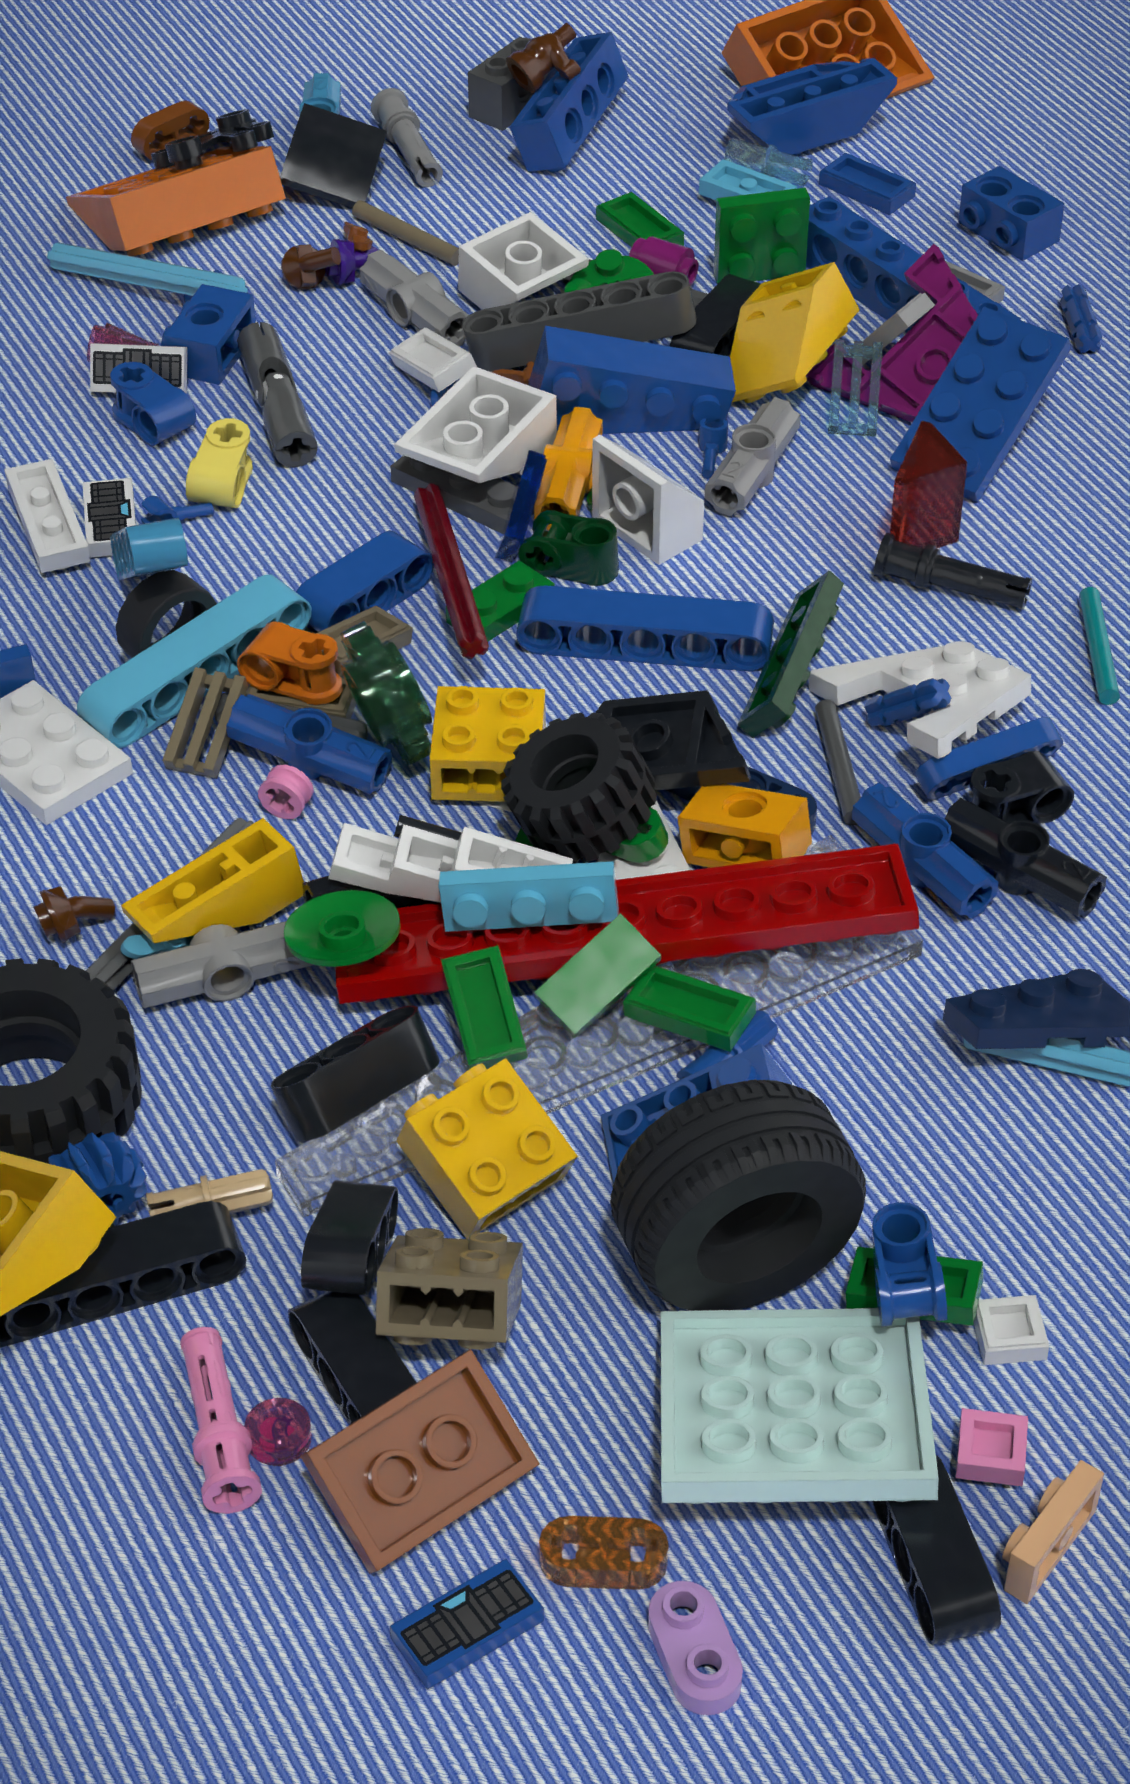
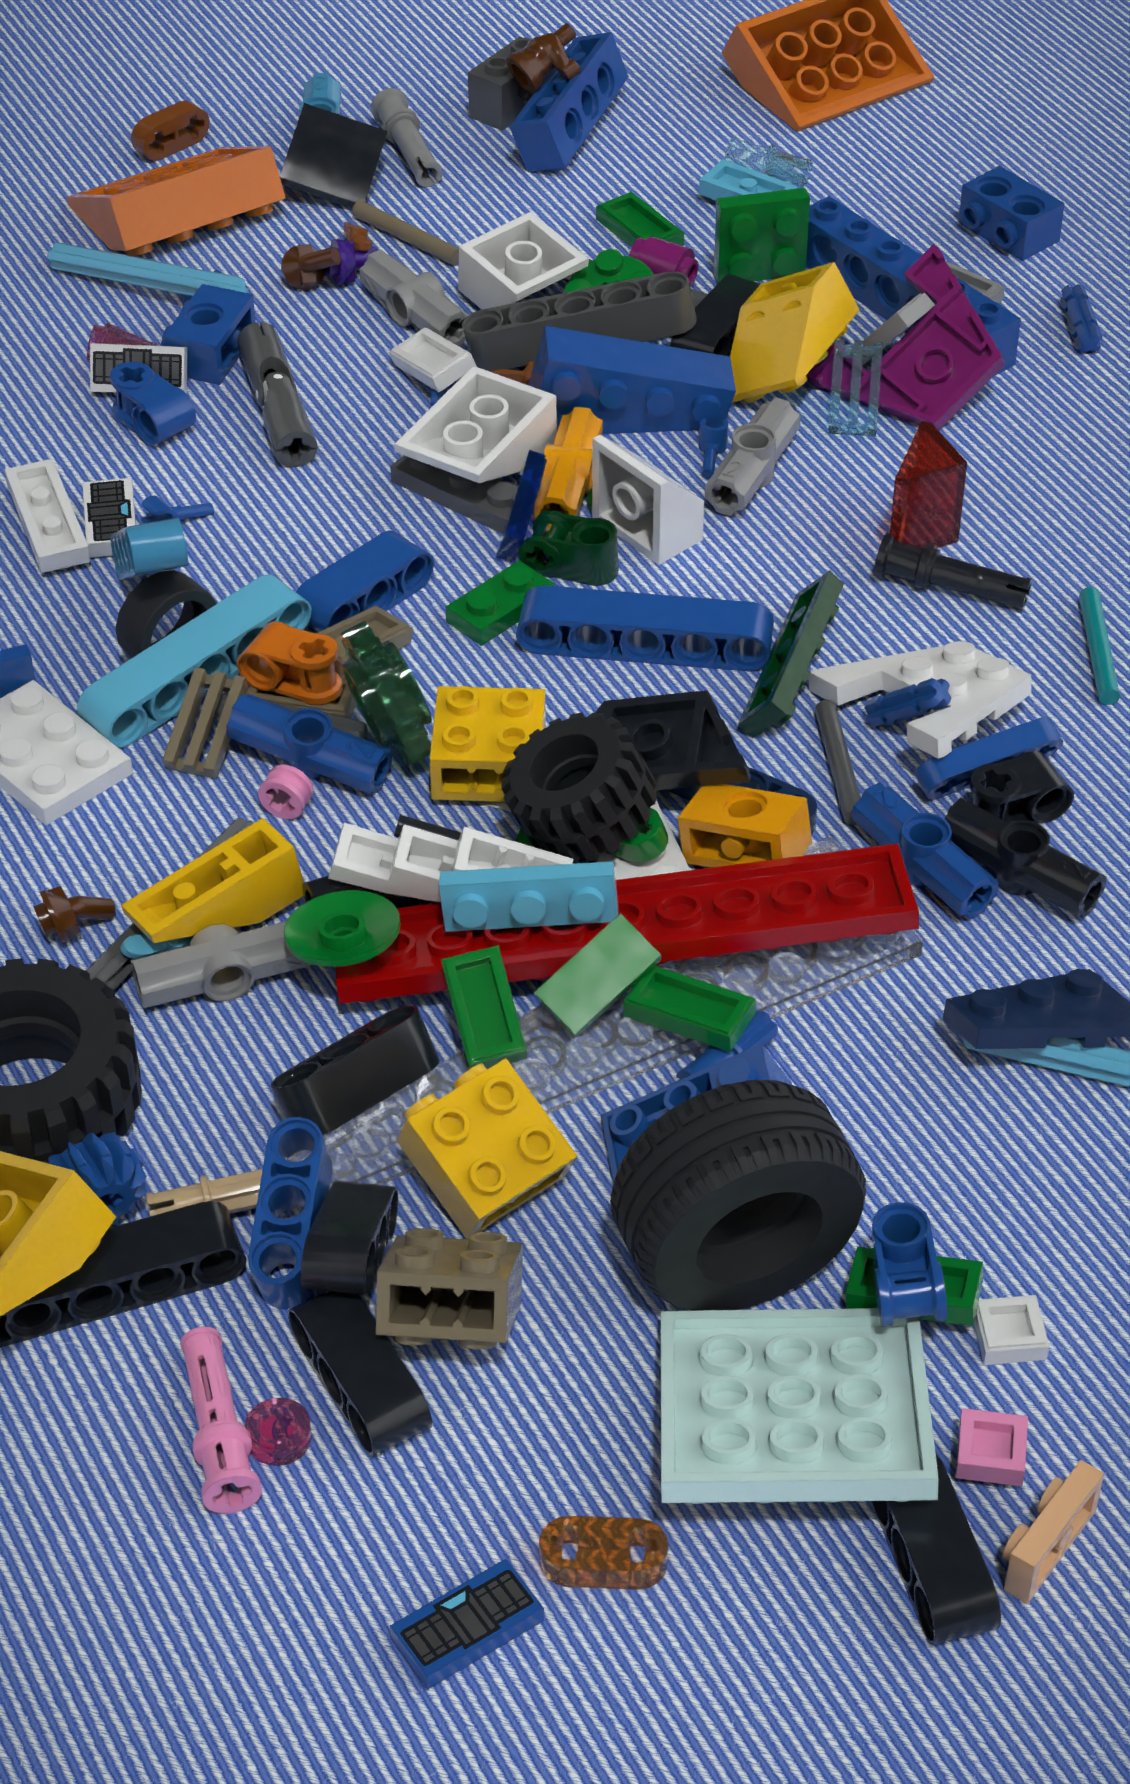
(221, 465): light yellow piece -> none
(232, 128): black plant -> none
(284, 1186): none -> blue beam
(419, 1461): dark orange plate -> none
(451, 572): dark red axle -> none
(693, 1641): lavender plate -> none
(813, 103): blue wedge -> none
(867, 183): blue tile -> none
(989, 393): blue plate -> none

